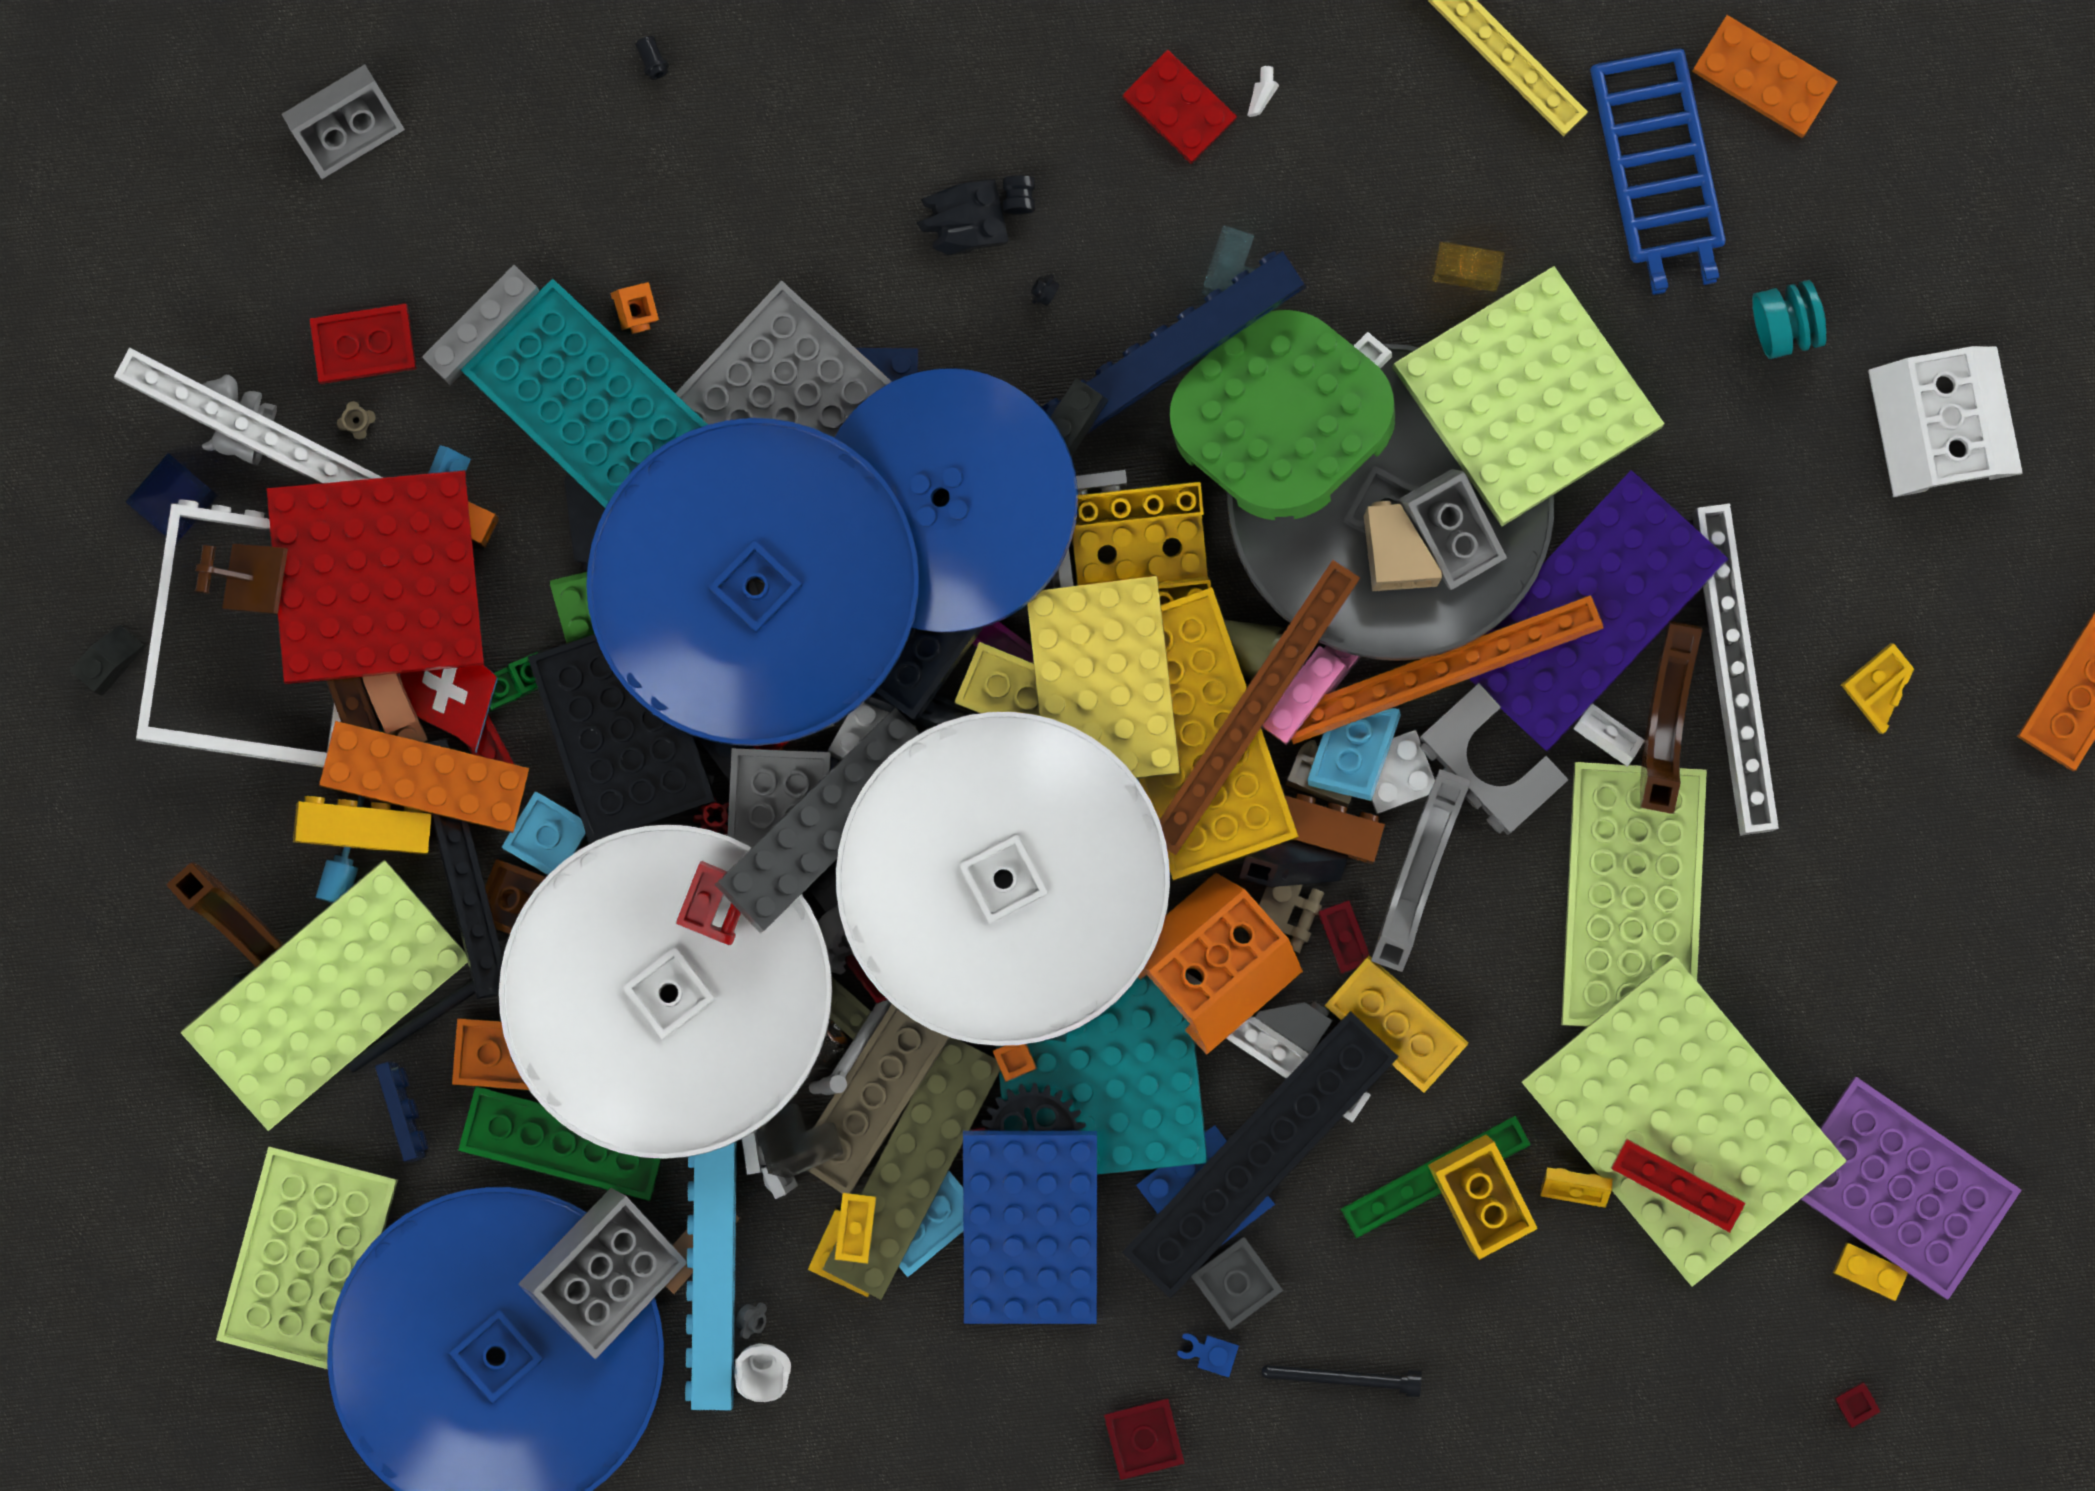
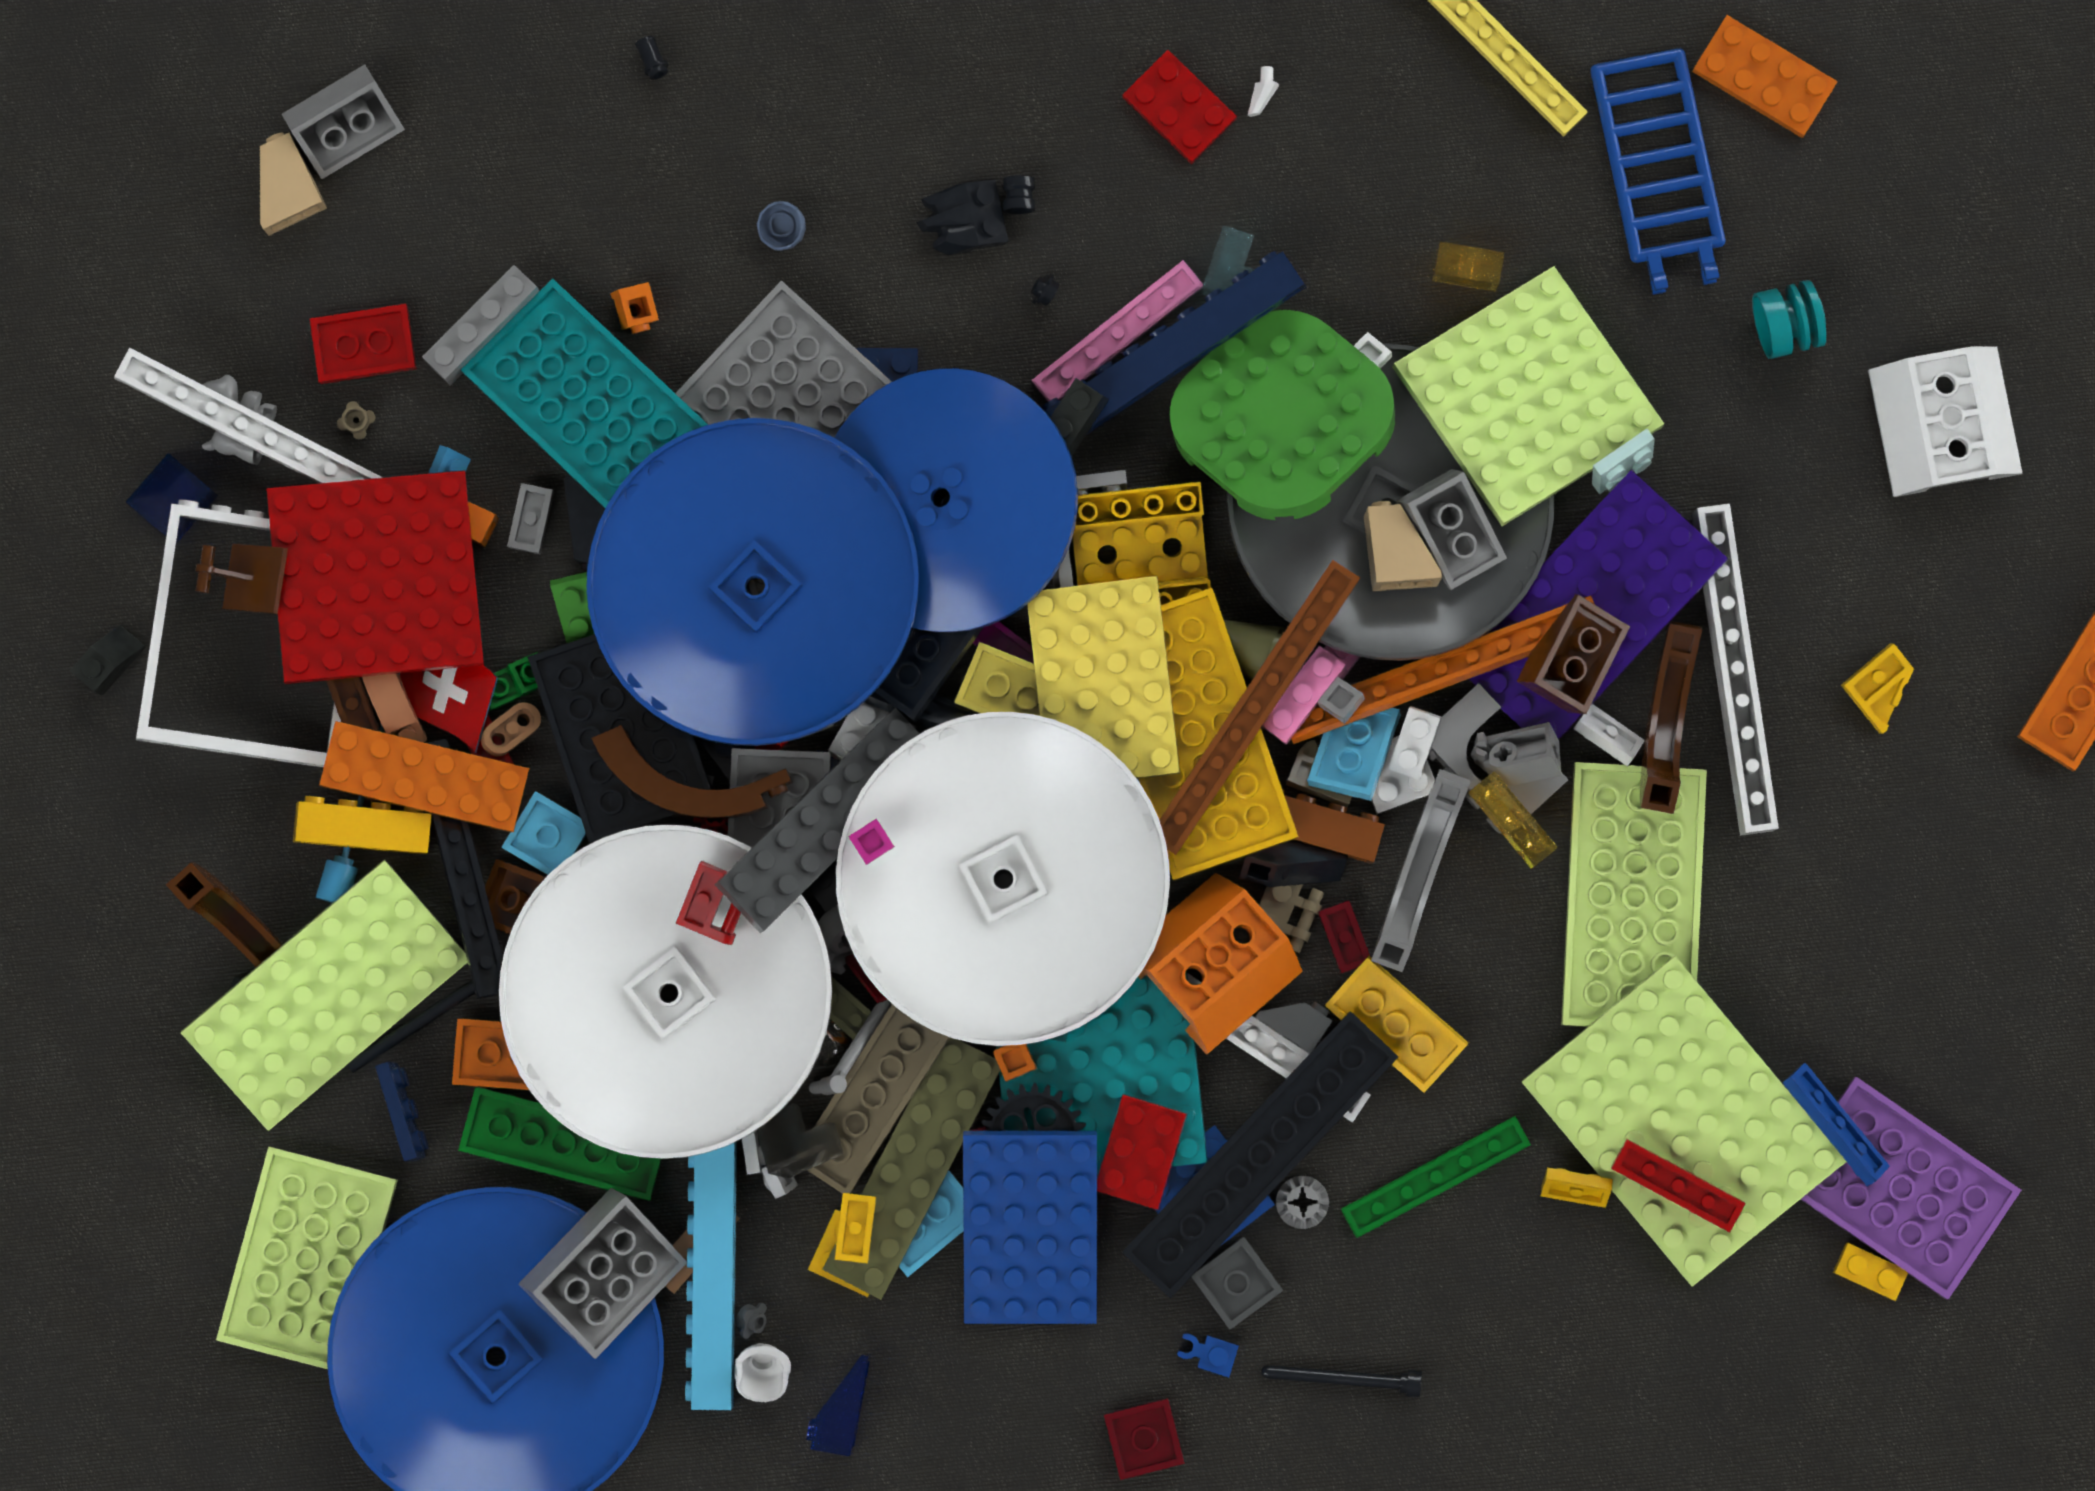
(285, 185): none -> tan slope
(509, 730): none -> medium nougat plate
(530, 518): none -> light grey plate
(640, 777): none -> reddish brown arch
(781, 225): none -> sand blue hair
(838, 1420): none -> clear blue slope
(871, 841): none -> dark pink plate
(1118, 331): none -> bright pink tile
(1140, 1151): none -> red plate
(1313, 1190): none -> light grey gear
(1341, 700): none -> light grey plate
(1414, 743): none -> white plate
(1482, 1196): yellow brick -> none
(1512, 819): none -> clear yellow plate
(1519, 754): none -> light grey piece
(1574, 656): none -> reddish brown slope
(1632, 455): none -> light aqua plate
(1836, 1124): none -> blue plate
(1857, 1404): dark red plate -> none

